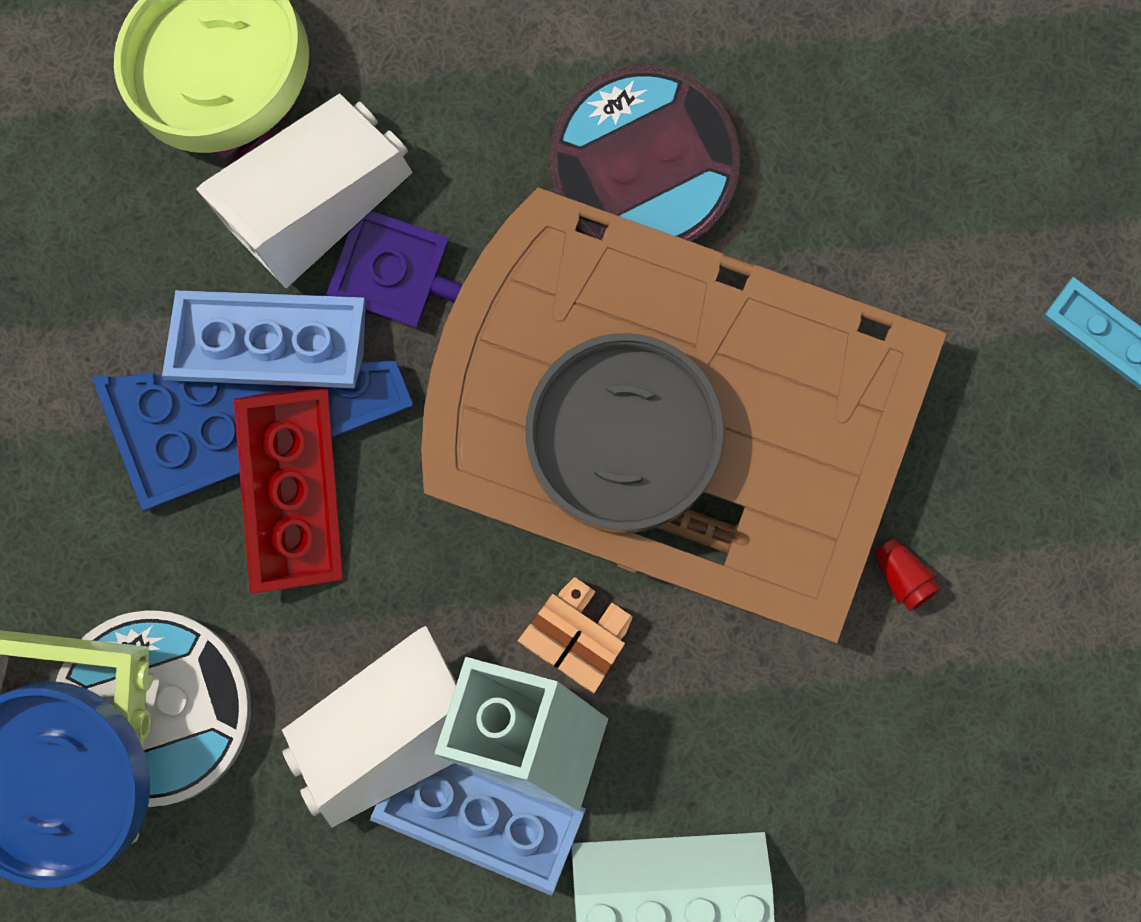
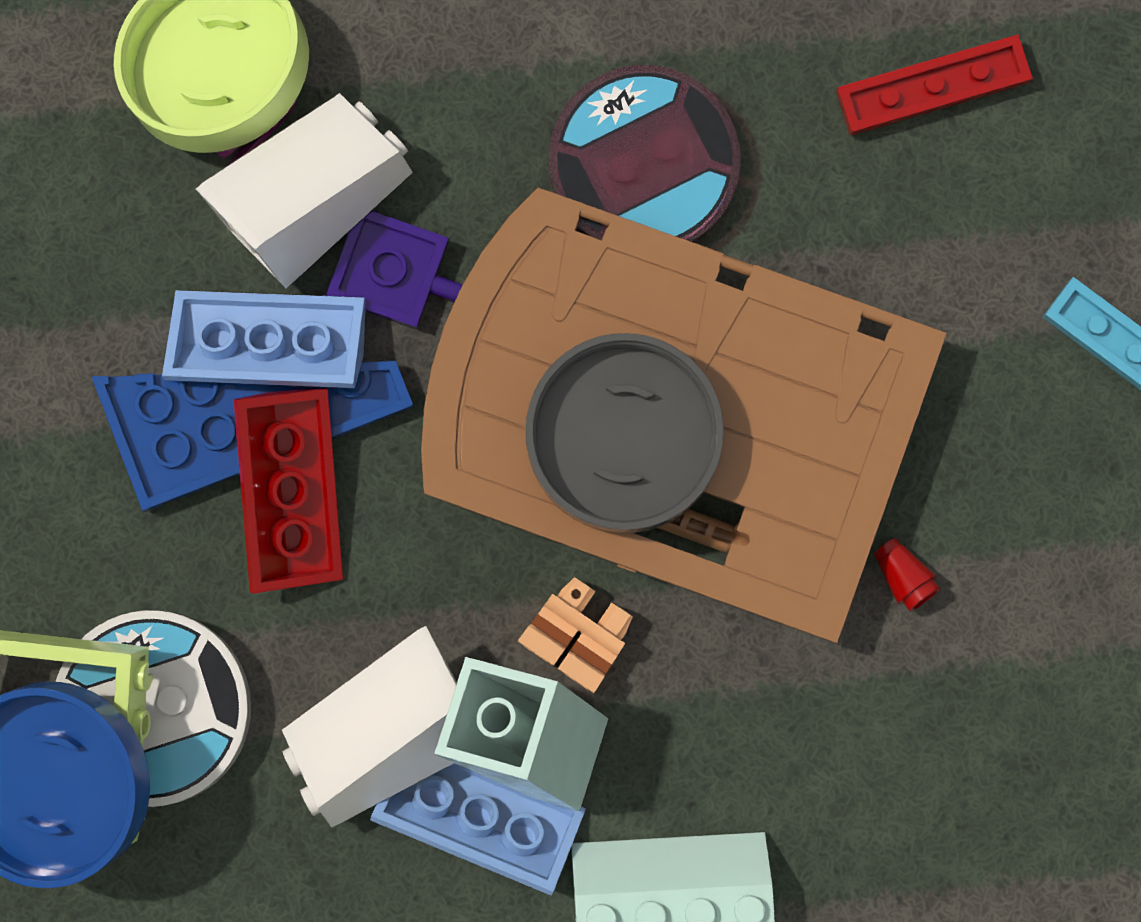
(934, 85): none -> red plate

